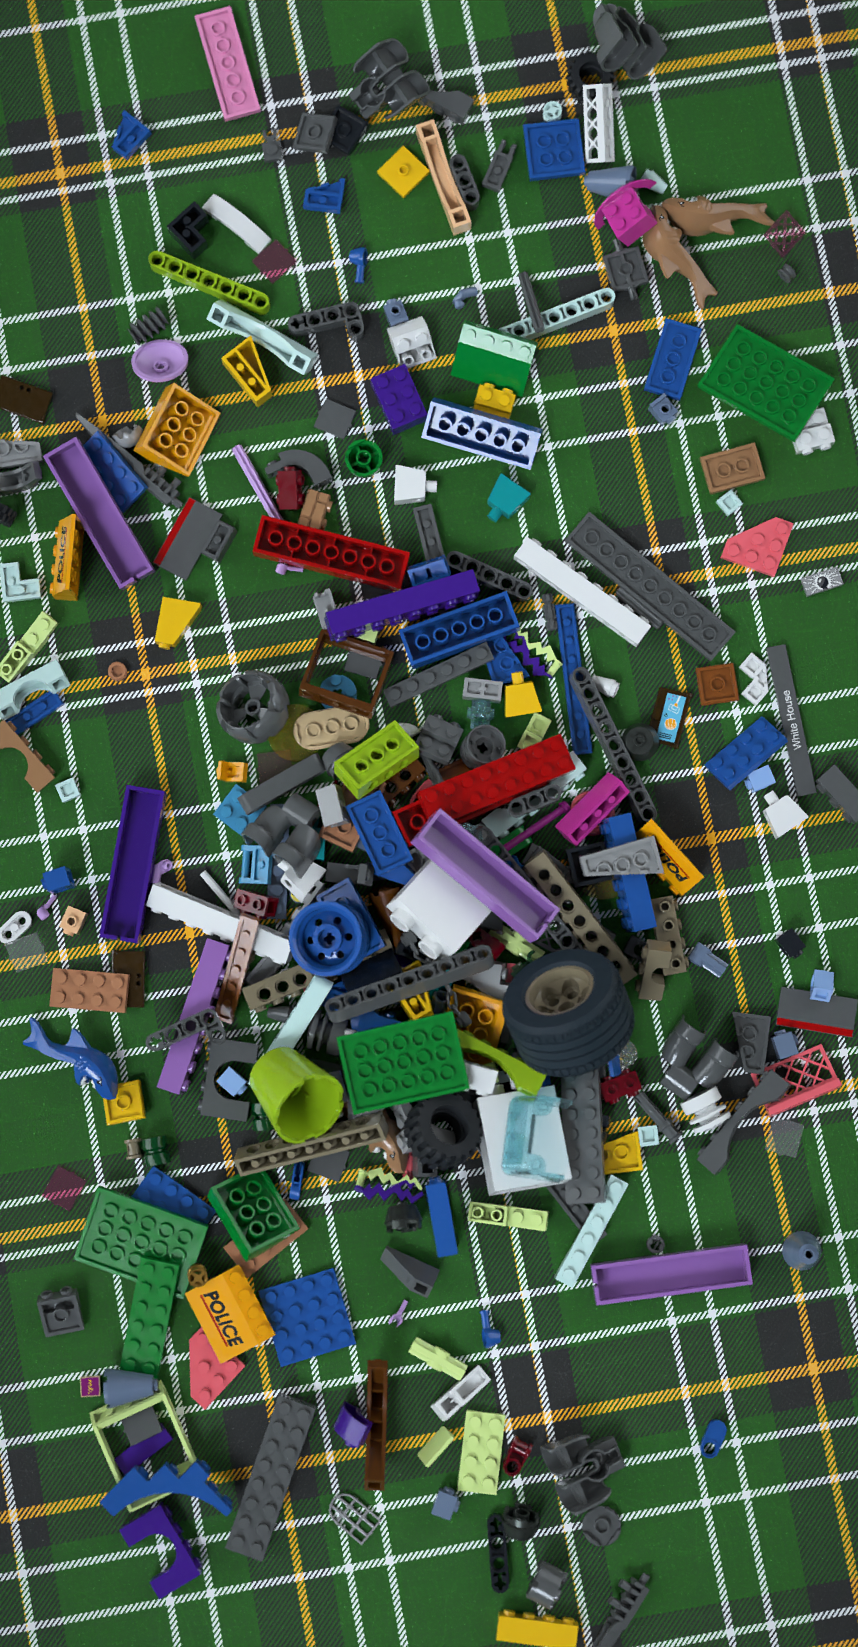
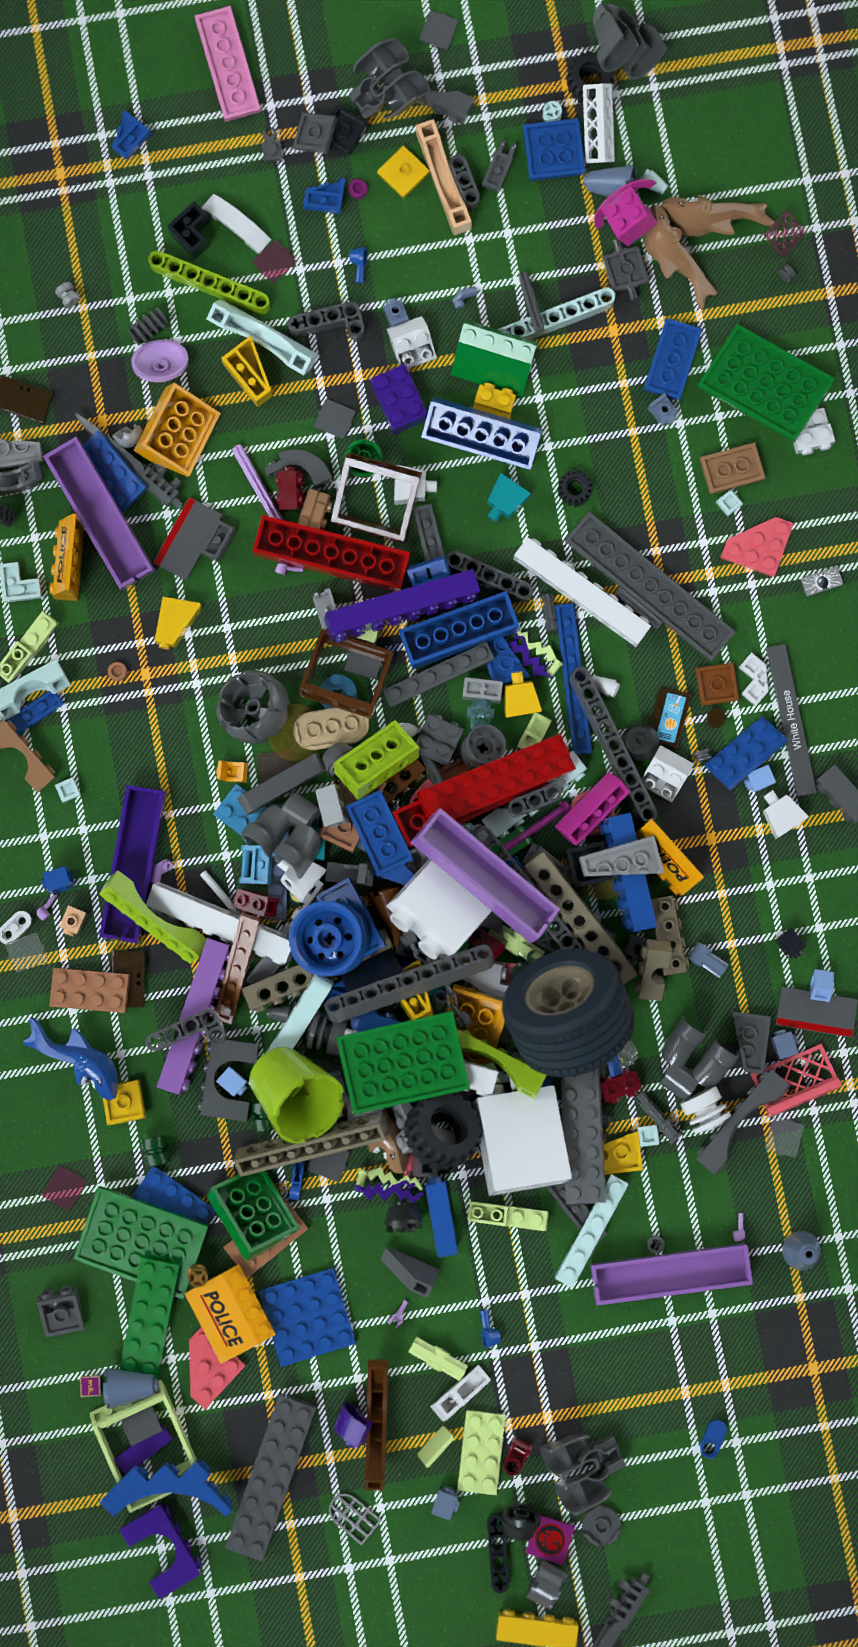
(67, 294): none -> light grey wheel
(123, 895): none -> lime arch
(133, 1148): dark tan bush -> none
(358, 189): none -> magenta tile
(384, 469): none -> window
(438, 30): none -> dark grey piece
(519, 1134): clear light blue windscreen -> none
(551, 1540): none -> tile
(577, 477): none -> black tyre
(666, 773): none -> white slope
(702, 755): none -> dark grey bush
(715, 718): none -> dark brown tile
(739, 1235): none -> lavender hand

